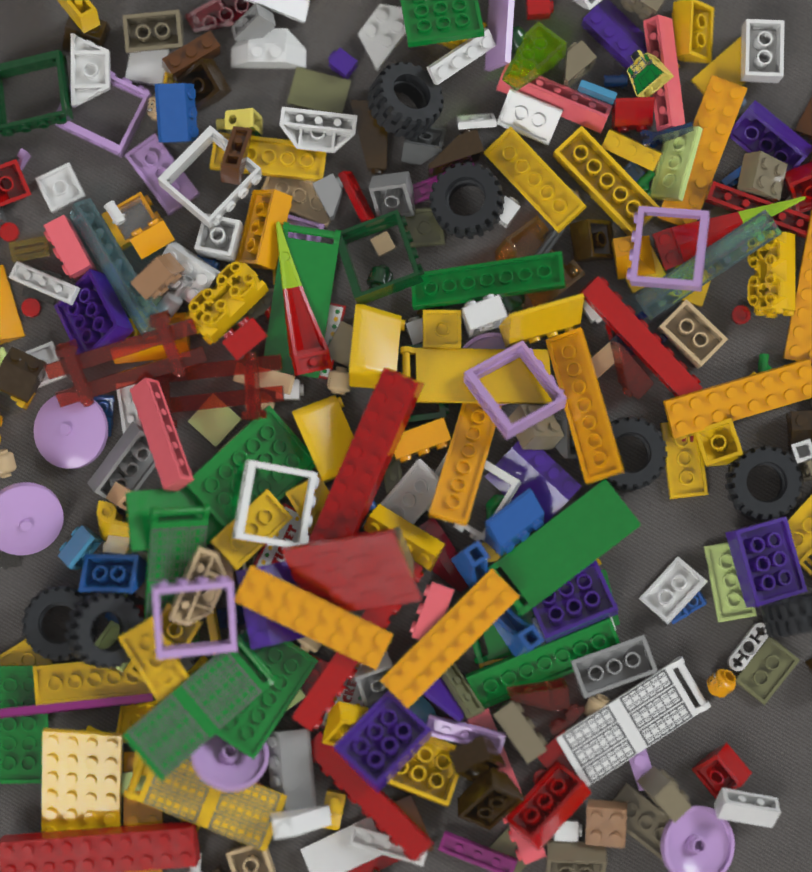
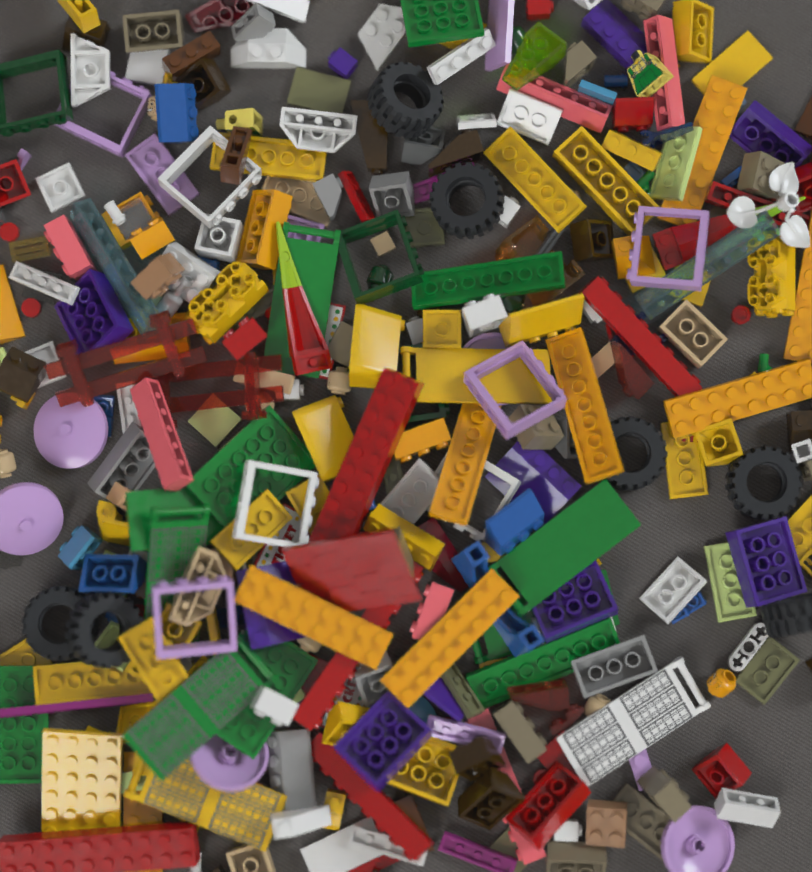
(117, 545): white brick -> none
(273, 705): none -> white brick
(492, 504): green arm -> none
(762, 51): white brick -> none
(786, 183): none -> white plant

